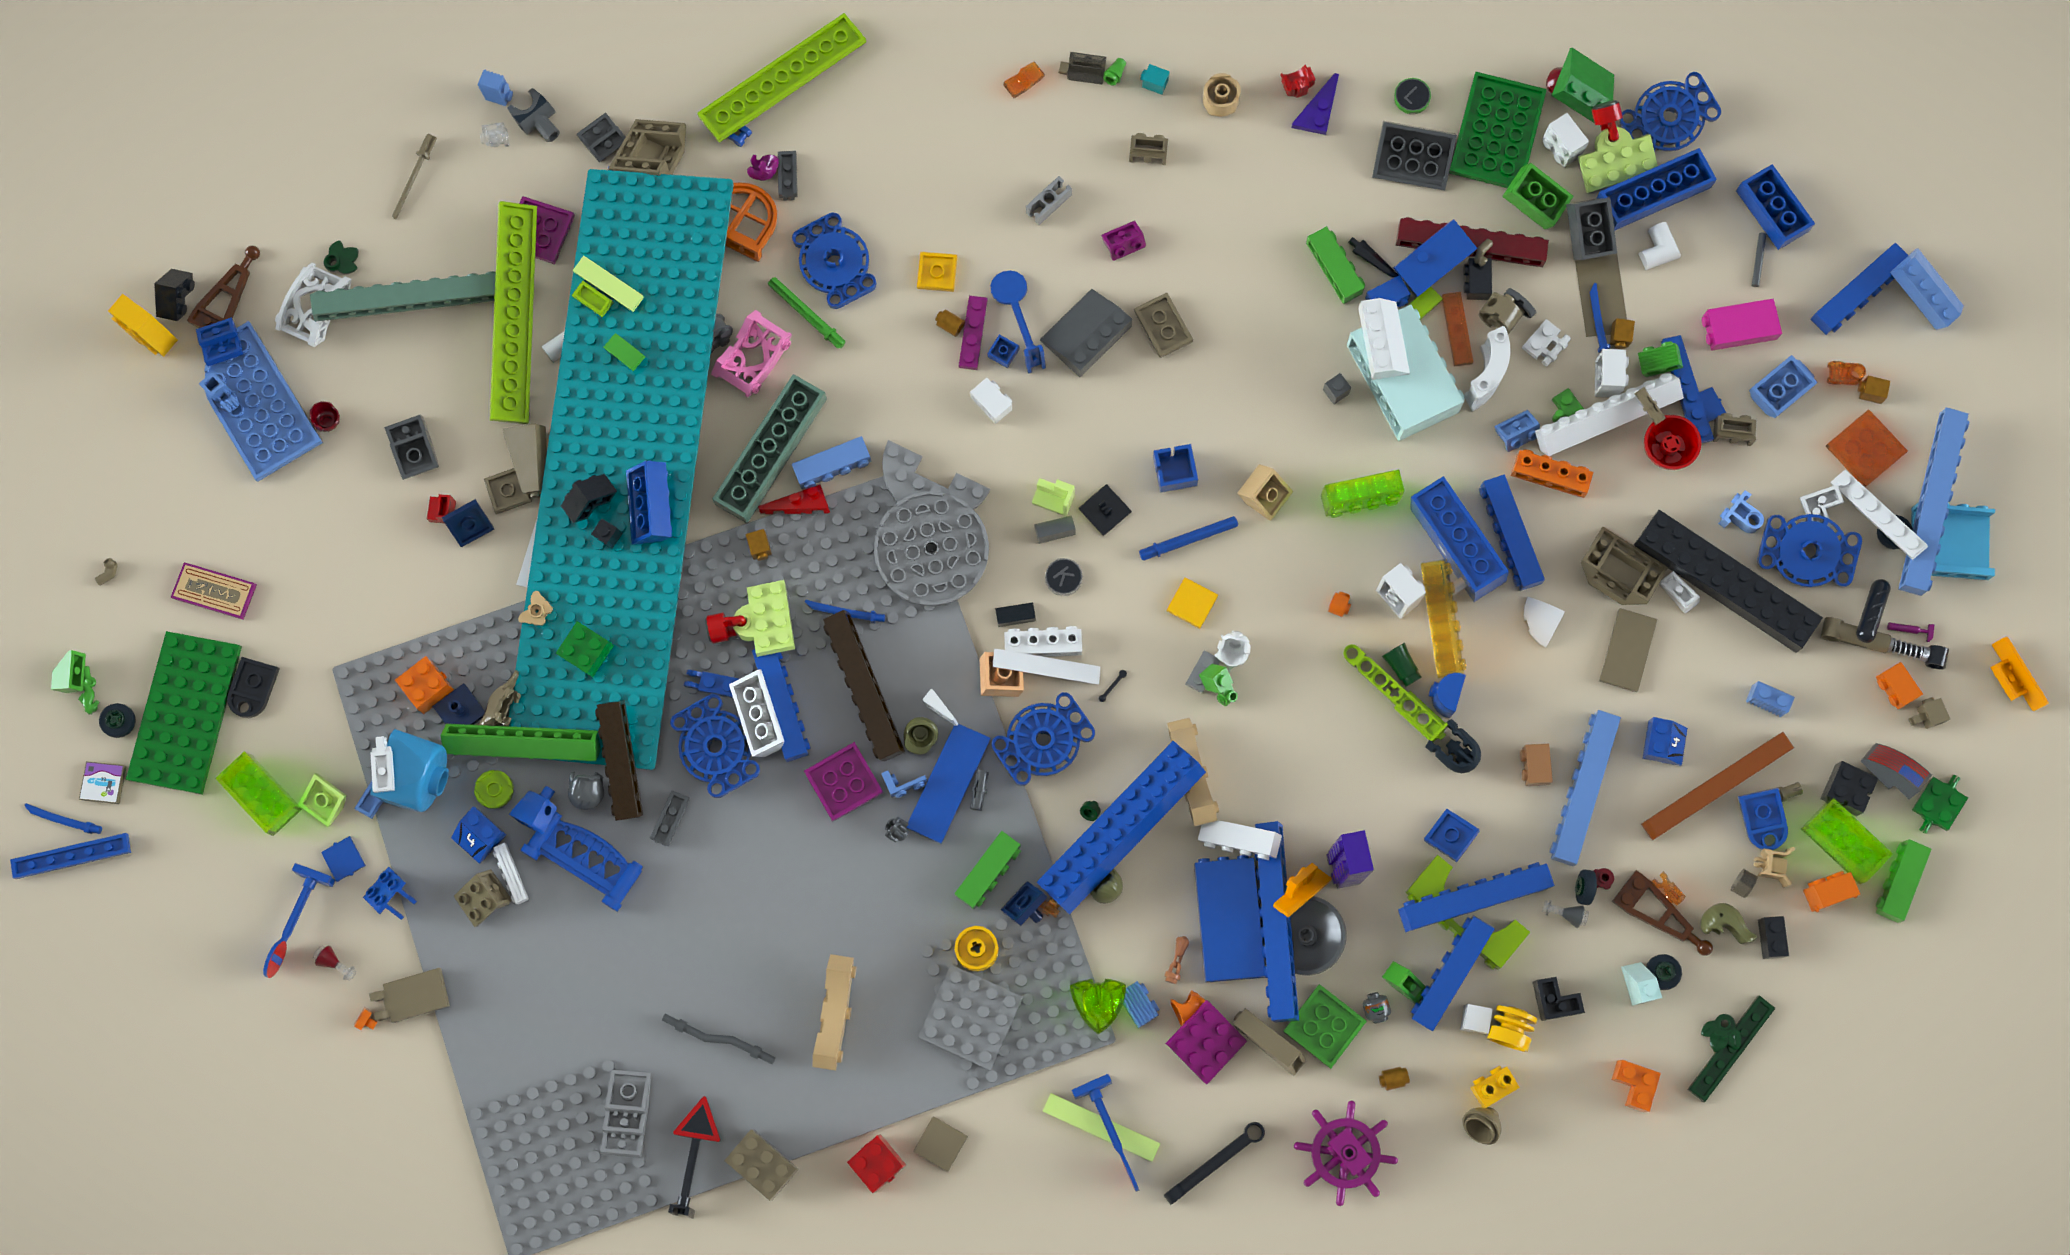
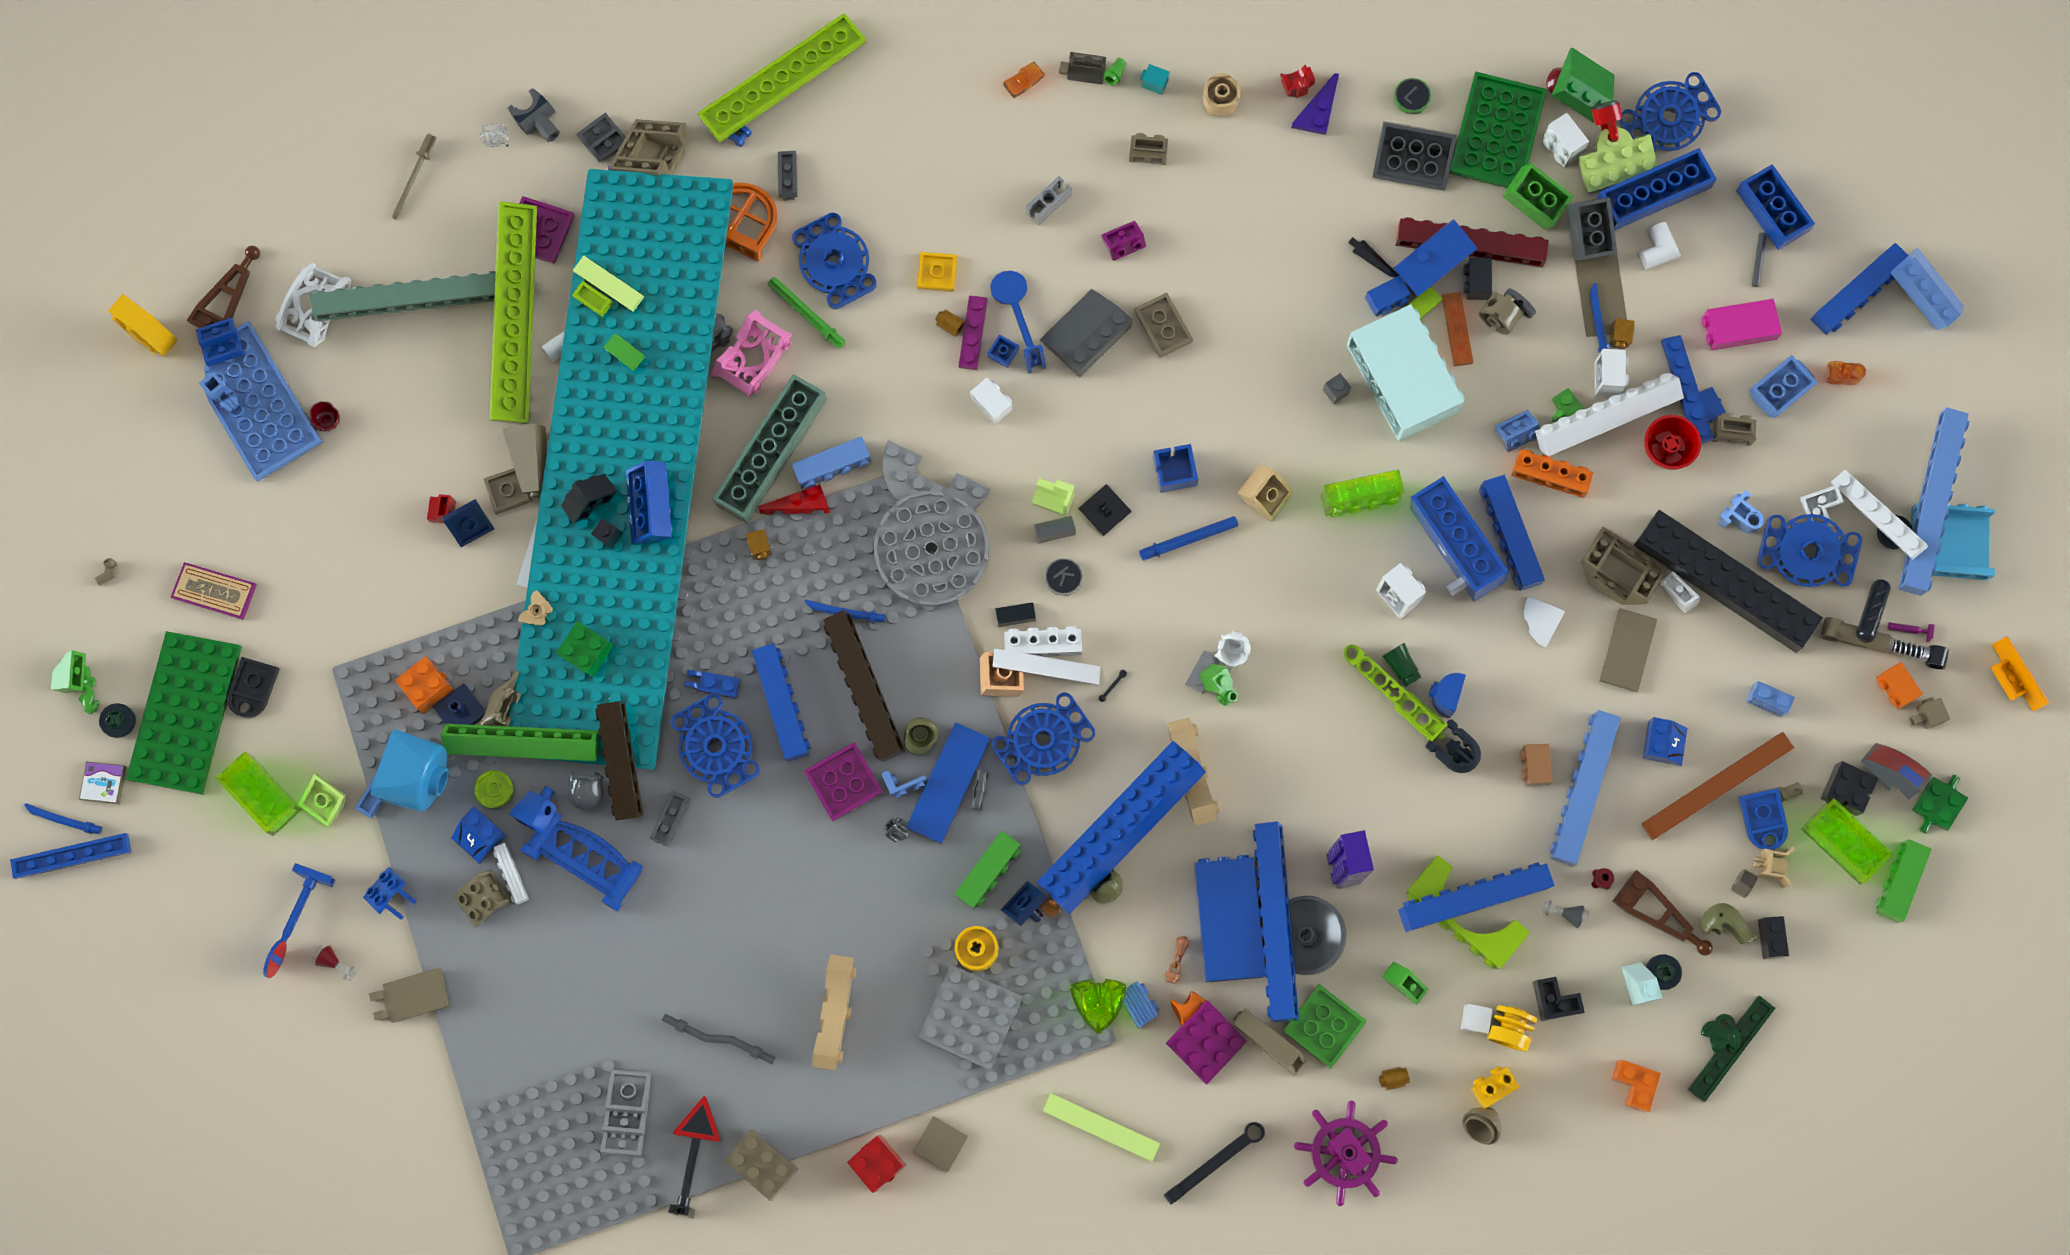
(171, 294): black brick -> none
(343, 256): dark green plate -> none
(343, 859): blue piece -> none
(364, 1019): orange tile -> none
(382, 766): white hinge -> none
(412, 446): dark grey slope -> none
(495, 88): medium blue brick -> none
(757, 714): white slope -> none
(763, 168): magenta hair -> none
(763, 620): yellowish green plate -> none
(934, 703): white slope -> none
(1090, 810): dark green tile -> none
(1093, 1090): blue piece -> none
(1192, 602): yellow tile -> none
(1241, 838): white brick -> none
(1301, 889): light orange bracket -> none
(1335, 264): bright green brick -> none
(1339, 604): orange plate -> none
(1376, 1007): dark grey head -> none
(1383, 338): white slope -> none
(1442, 617): clear yellow brick -> none
(1451, 835): blue hinge -> none
(1452, 973): blue brick -> none
(1482, 249): dark tan arm -> none
(1496, 360): white fence -> none
(1541, 339): white plate -> none
(1586, 887): black wheel -> none
(1650, 406): dark tan pin -> none
(1660, 359): bright green brick -> none
(1671, 891): clear orange plate -> none
(1829, 892): orange brick -> none
(1866, 448): clear orange plate -> none
(1873, 389): pearl gold brick -> none

